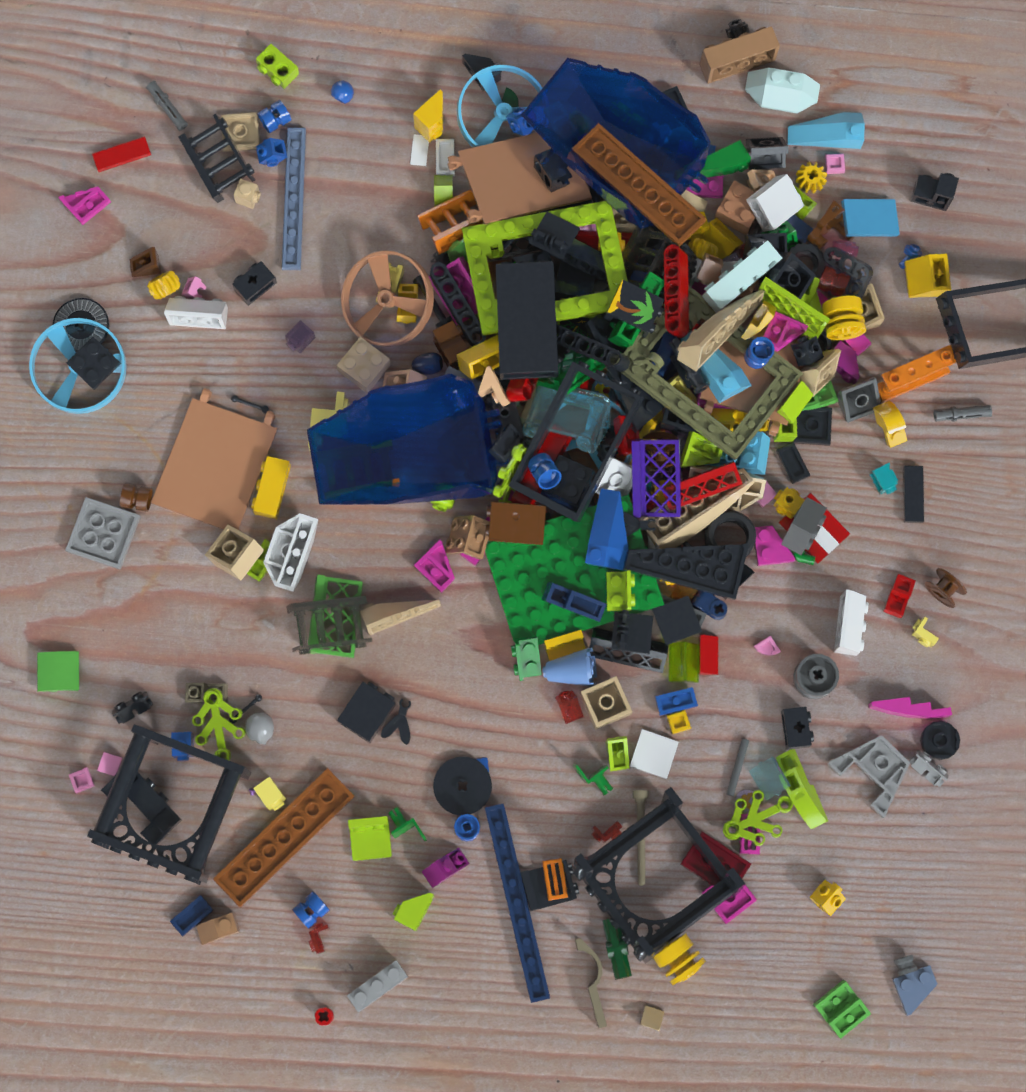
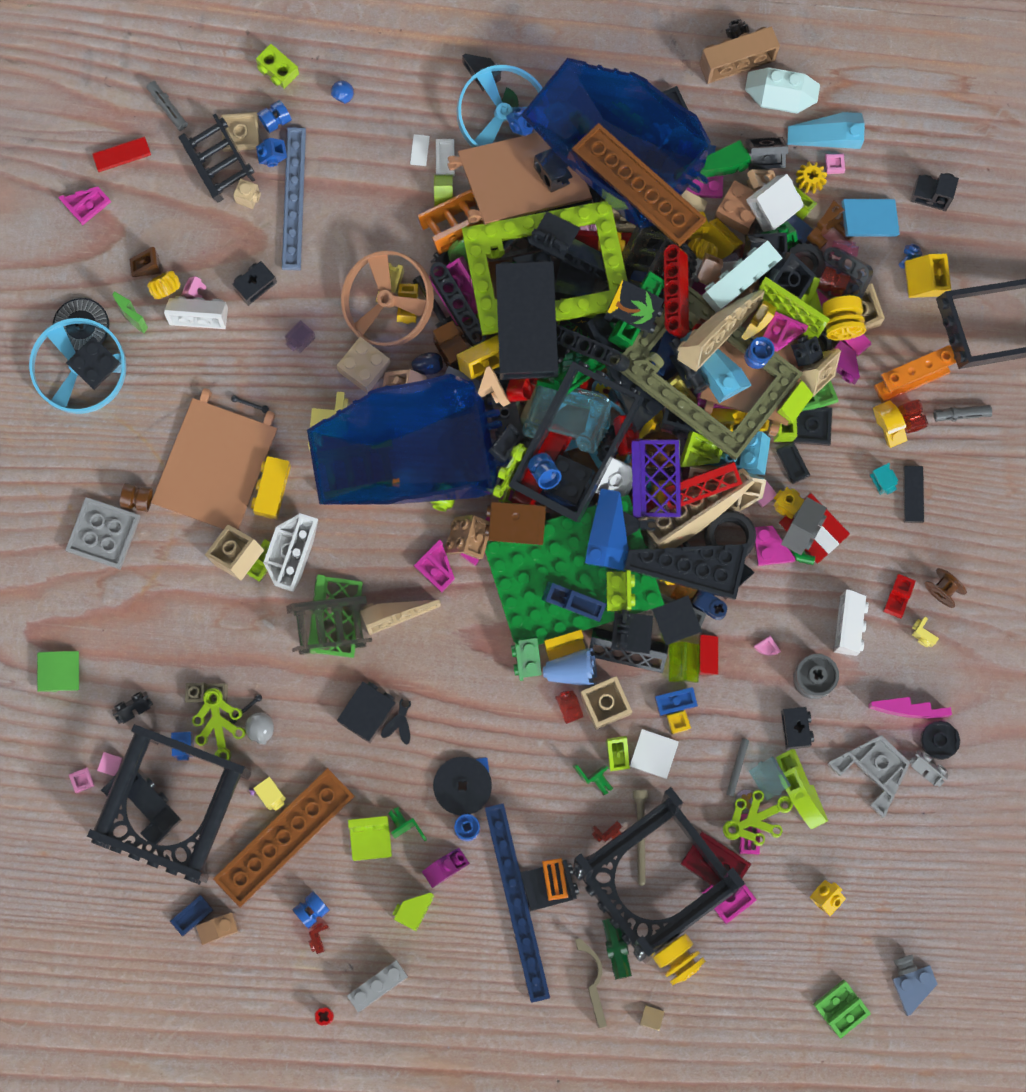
(130, 313): none -> bright green slope
(429, 117): yellow slope -> none
(859, 399): dark grey slope -> none
(913, 418): none -> clear red wheel

